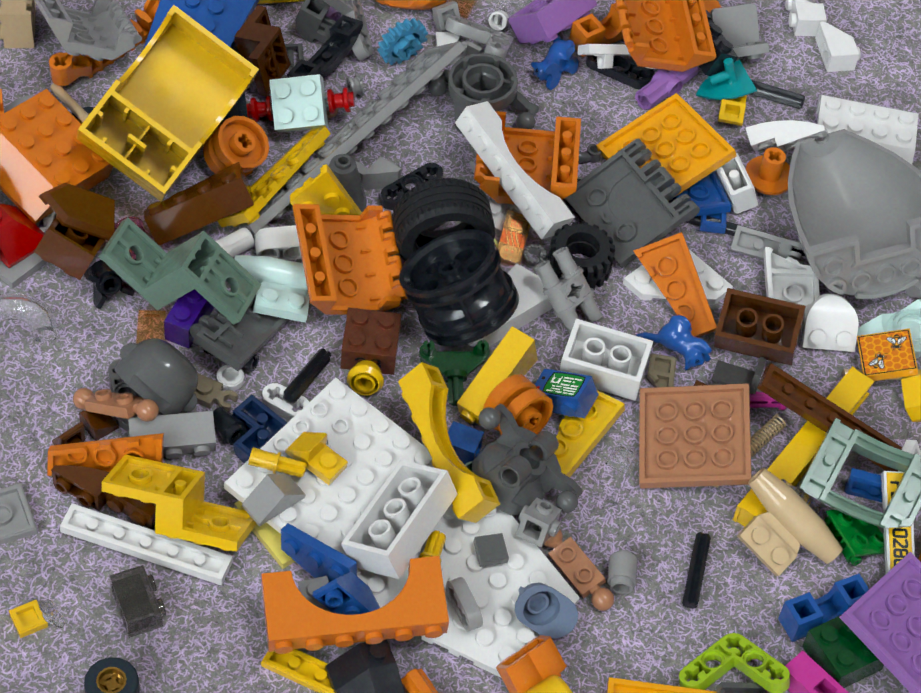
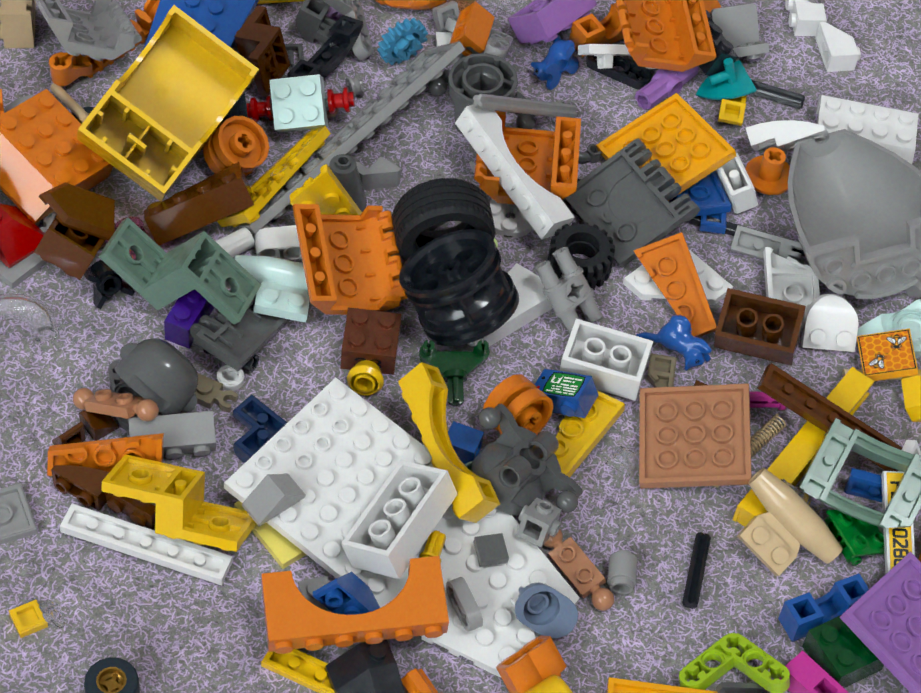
(136, 600): clear smoke brick -> none
(150, 325): clear orange tile -> none
(228, 425): black cone -> none
(276, 462): yellow axle -> none
(279, 405): white beam -> none
(307, 376): black axle -> none
(314, 555): blue wing -> none
(320, 459): yellow slope -> none
(415, 177): black beam -> none
(473, 28): none -> orange hinge
(495, 18): white hinge -> none
(511, 357): yellow slope -> none
(513, 237): clear orange tile -> none
(524, 106): none -> light grey axle
(534, 249): light grey bush -> none
(732, 374): dark grey piece -> none

